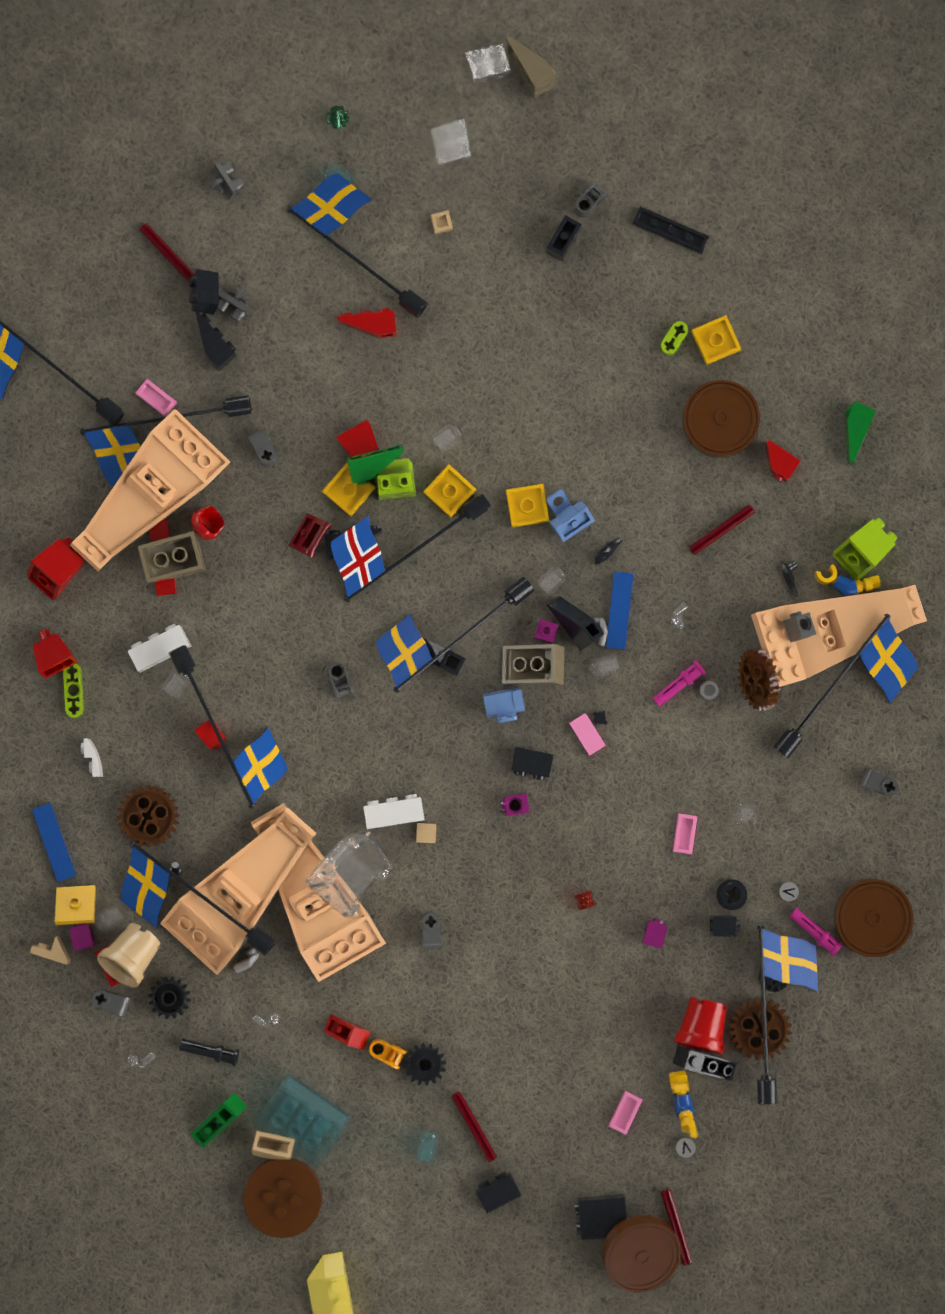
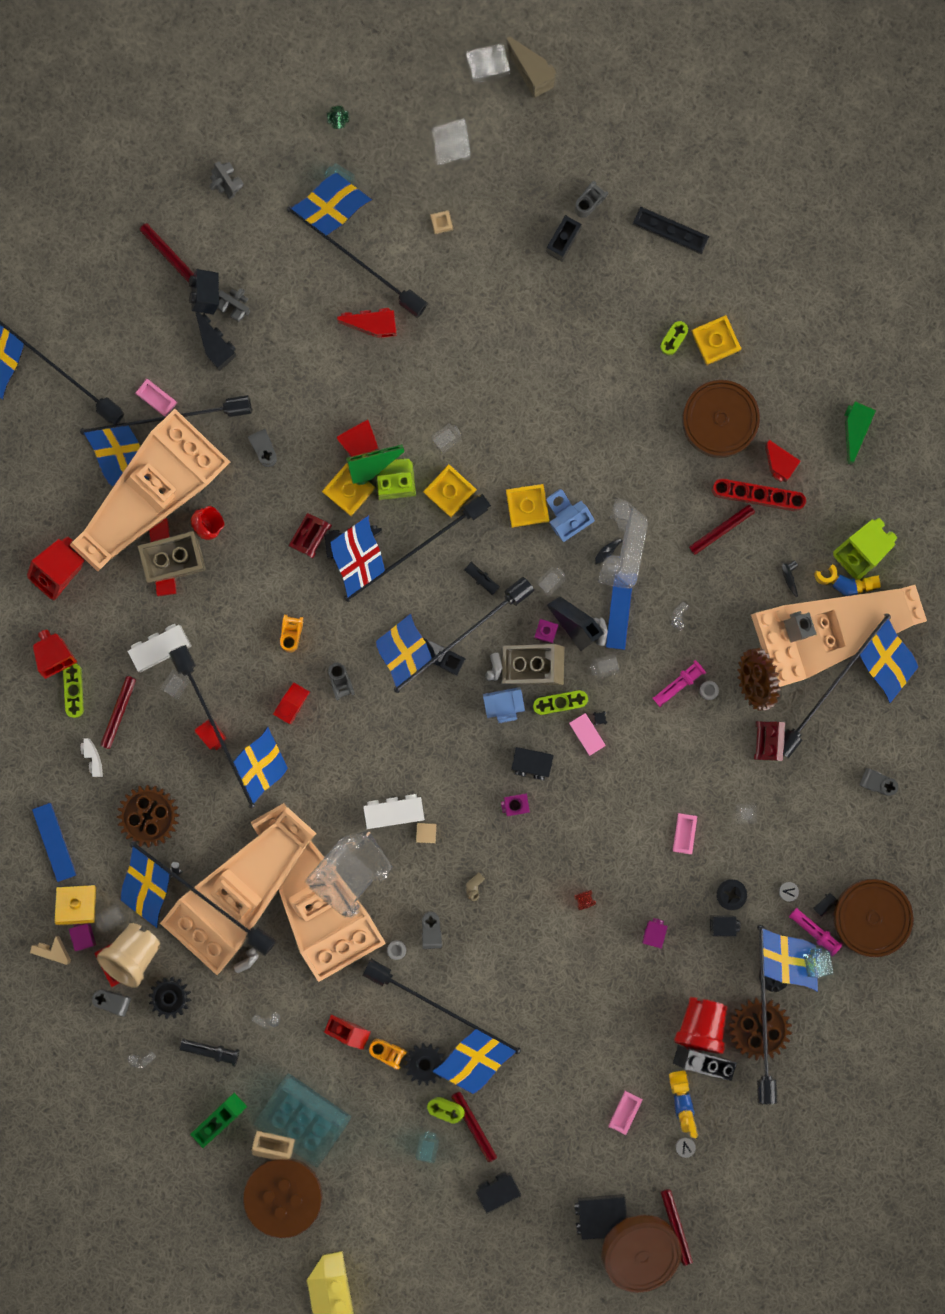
(118, 712): none -> dark red axle
(291, 631): none -> light orange piece
(291, 703): none -> red slope
(396, 950): none -> light grey tile
(445, 1111): none -> lime beam
(472, 887): none -> dark tan arm
(474, 1058): none -> flag
(481, 578): none -> black pin
(496, 669): none -> light grey arm
(547, 709): none -> lime beam
(624, 570): none -> clear windscreen
(768, 493): none -> red beam
(773, 743): none -> dark red plate
(818, 963): none -> clear light blue brick
(825, 904): none -> black pin

